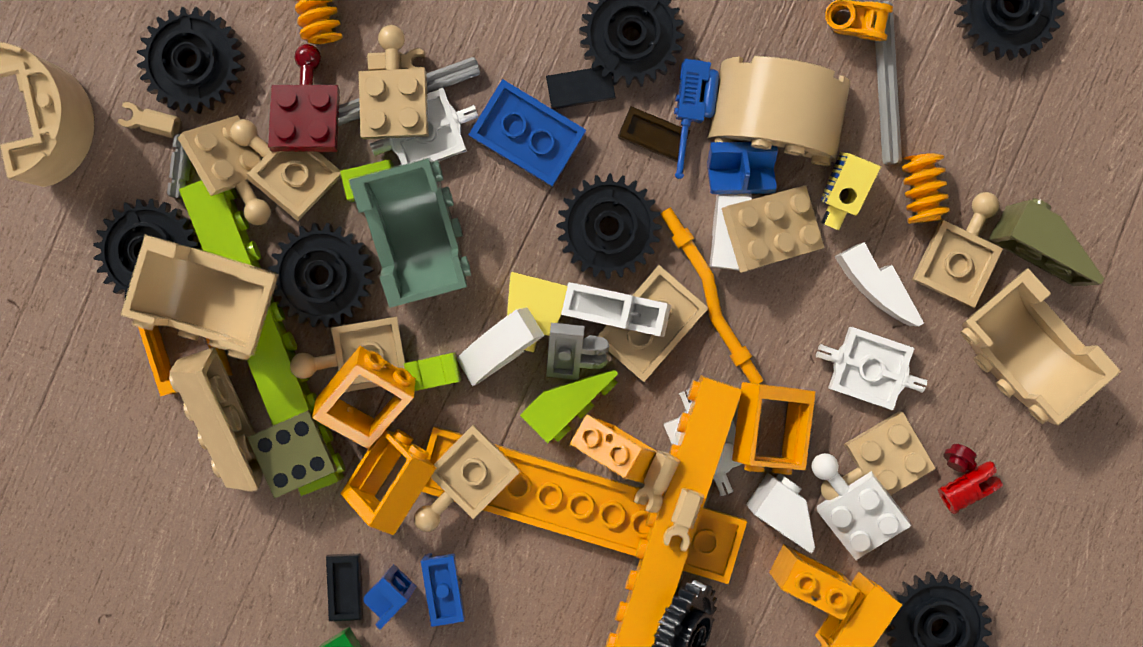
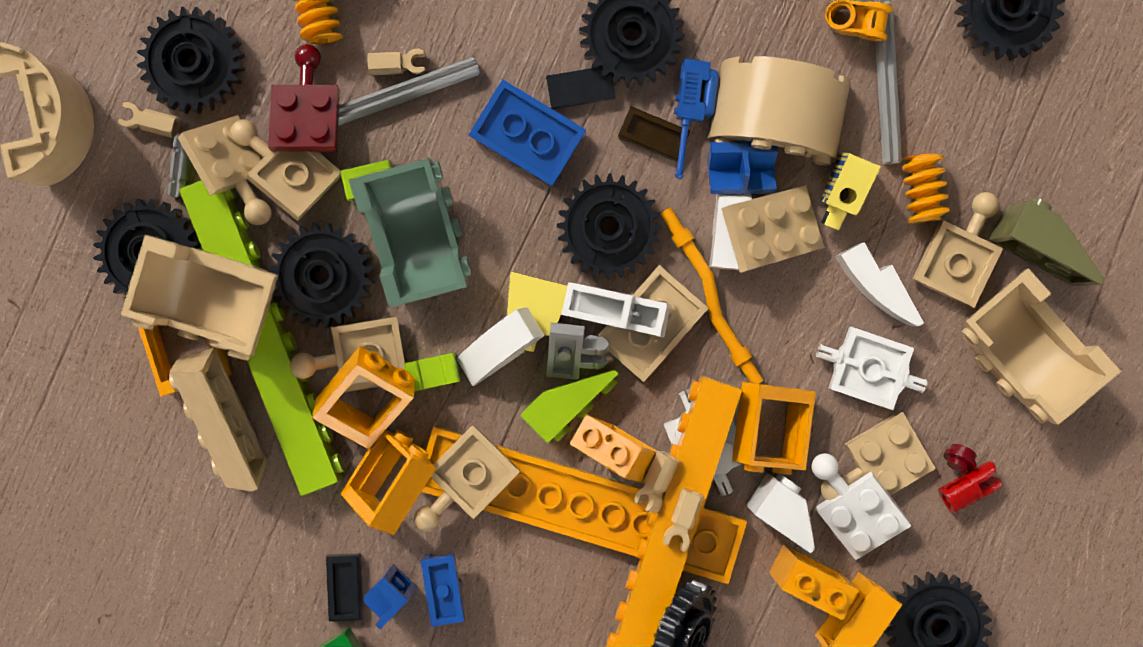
(292, 454): olive tile -> none
(395, 98): tan plate -> none
(443, 130): white plate -> none

